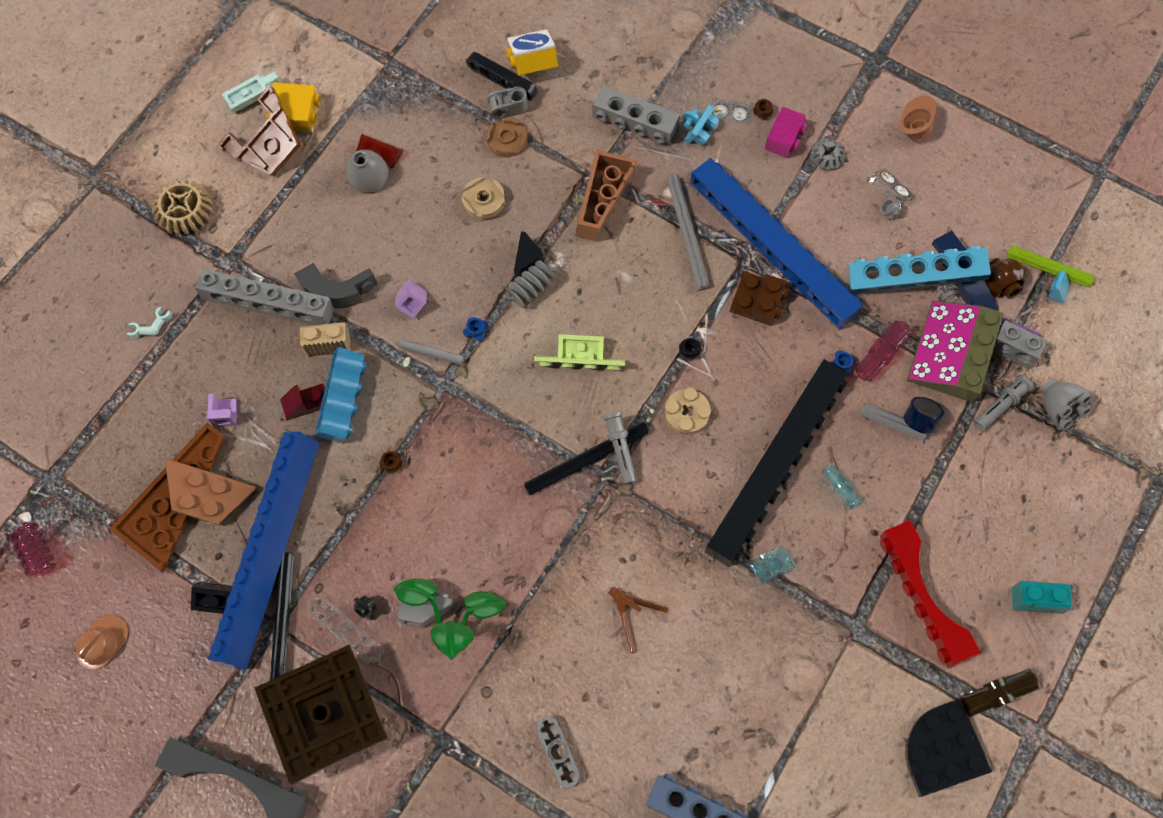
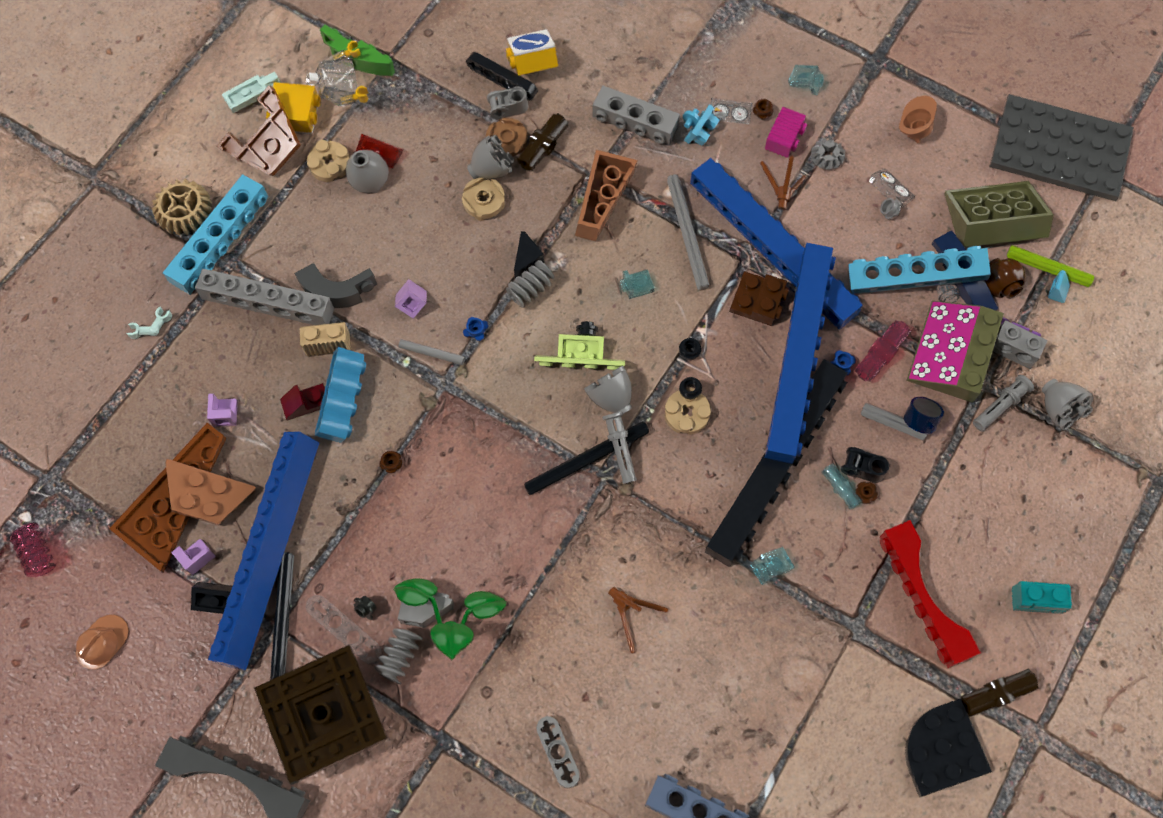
(194, 557): none -> lavender panel
(217, 222): none -> medium azure brick
(323, 151): none -> tan plate
(337, 78): none -> clear torso
(370, 59): none -> bright green slope
(397, 654): none -> light grey piece
(490, 159): none -> light grey piece
(542, 142): none -> dark brown piece
(587, 328): none -> black plate
(612, 392): none -> light grey piece
(636, 284): none -> clear light blue bracket
(690, 382): none -> black plate
(784, 192): none -> dark orange plant
(799, 354): none -> blue brick
(807, 76): none -> clear light blue bracket
(863, 464): none -> black piece
(871, 488): none -> reddish brown plate
(998, 214): none -> olive slope
(1062, 147): none -> dark grey plate

